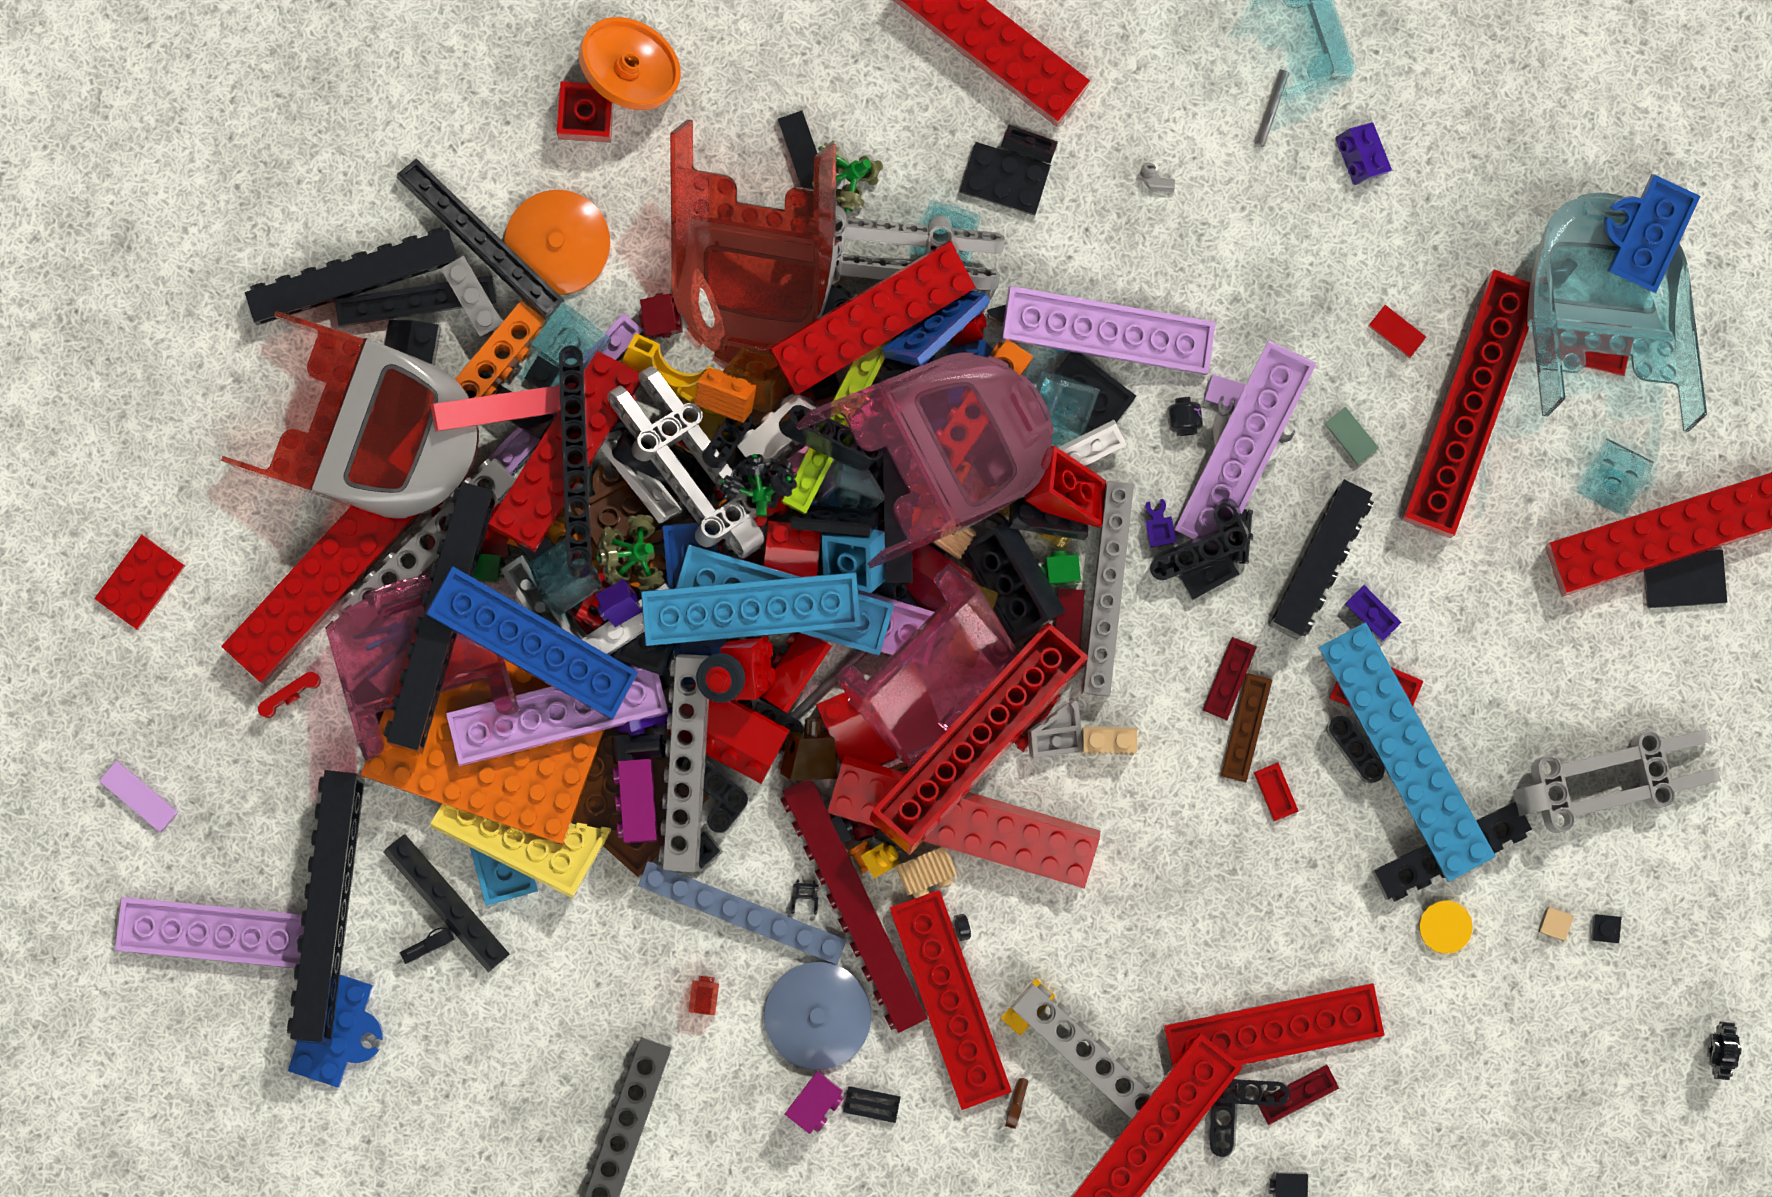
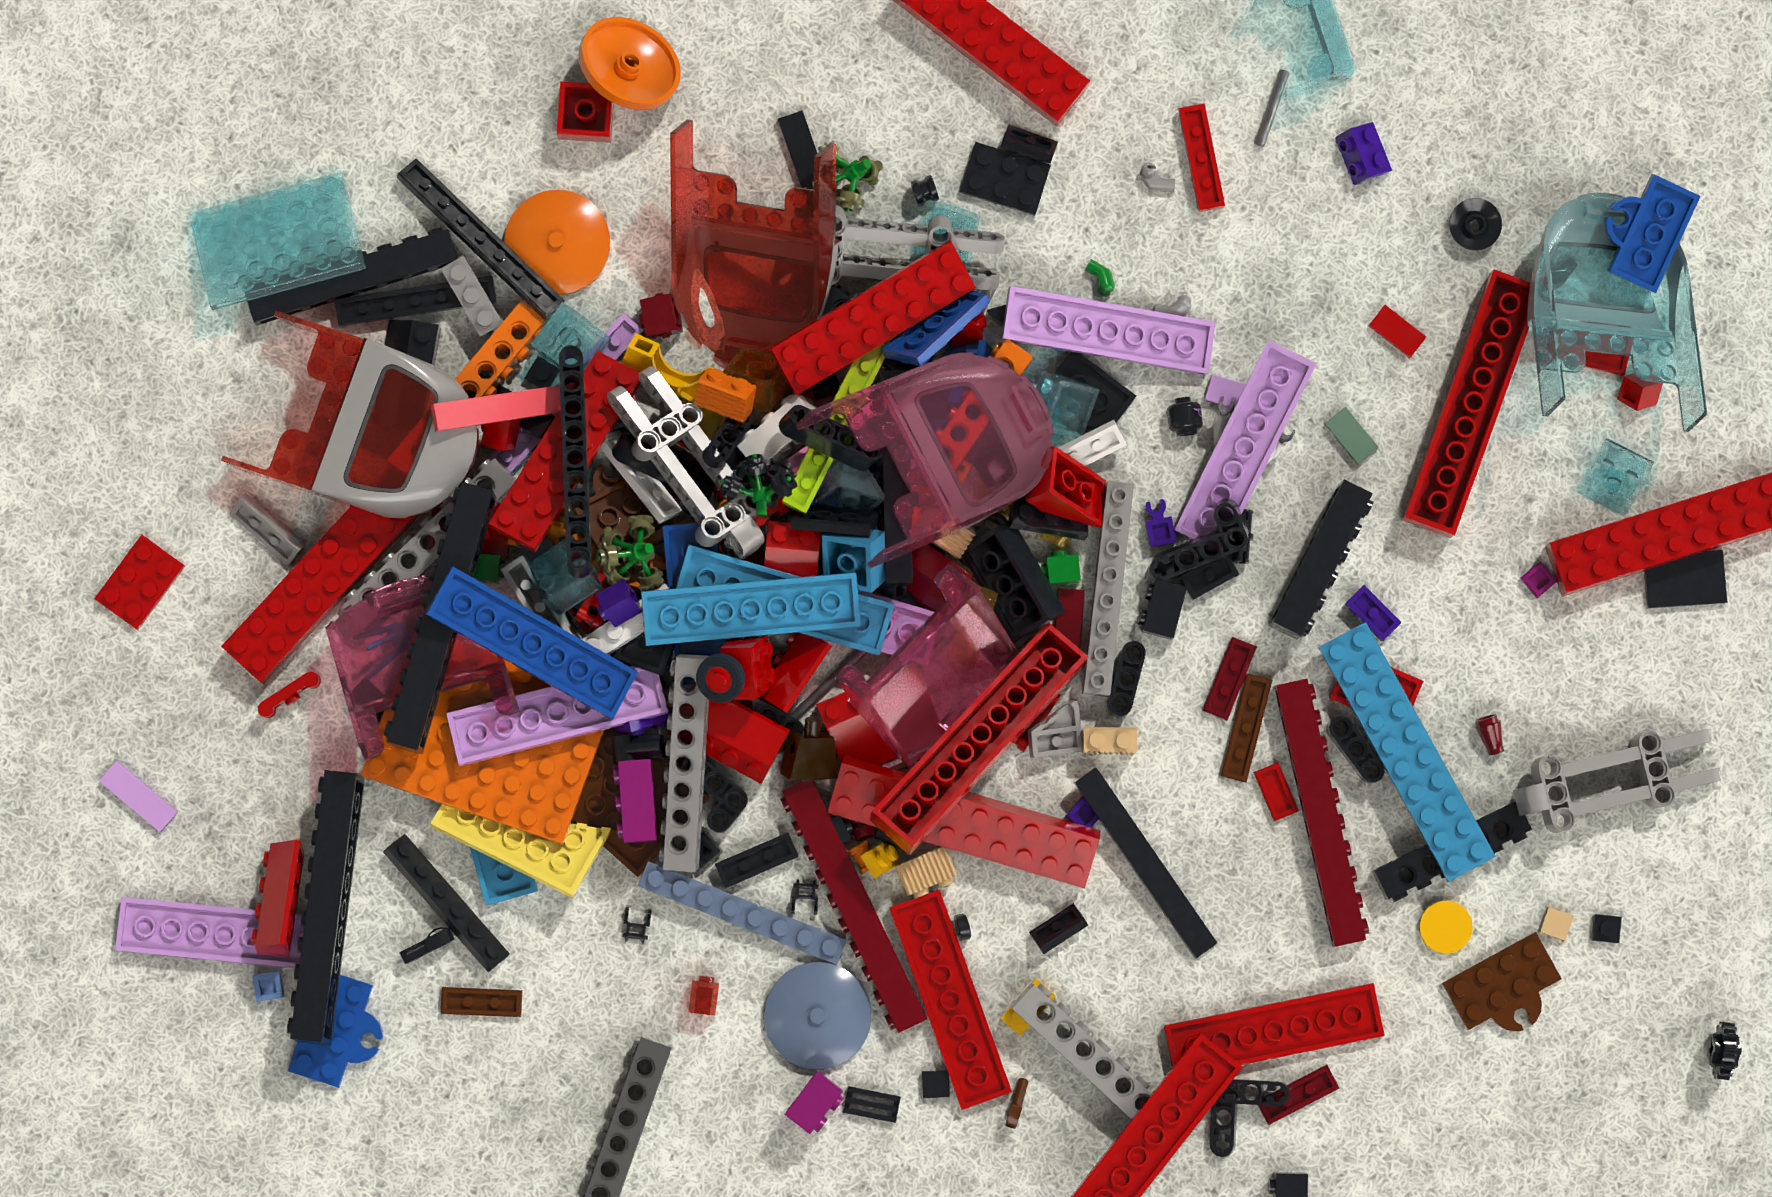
(266, 529): none -> light grey plate
(268, 986): none -> medium blue plate
(277, 241): none -> clear light blue plate
(279, 898): none -> red slope
(481, 1002): none -> reddish brown tile
(501, 434): none -> red brick
(642, 937): none -> black piece
(756, 860): none -> black plate
(924, 190): none -> black wheel
(935, 1084): none -> black tile
(1058, 928): none -> black plate
(1082, 814): none -> dark purple plate
(1104, 276): none -> green arm
(1132, 667): none -> black beam
(1145, 862): none -> black tile
(1163, 609): none -> black brick
(1180, 307): none -> light grey arm
(1201, 157): none -> red plate
(1320, 812): none -> dark red brick
(1482, 212): none -> black dish
(1491, 733): none -> dark red cone
(1504, 985): none -> reddish brown plate
(1538, 579): none -> magenta tile
(1639, 393): none -> red panel

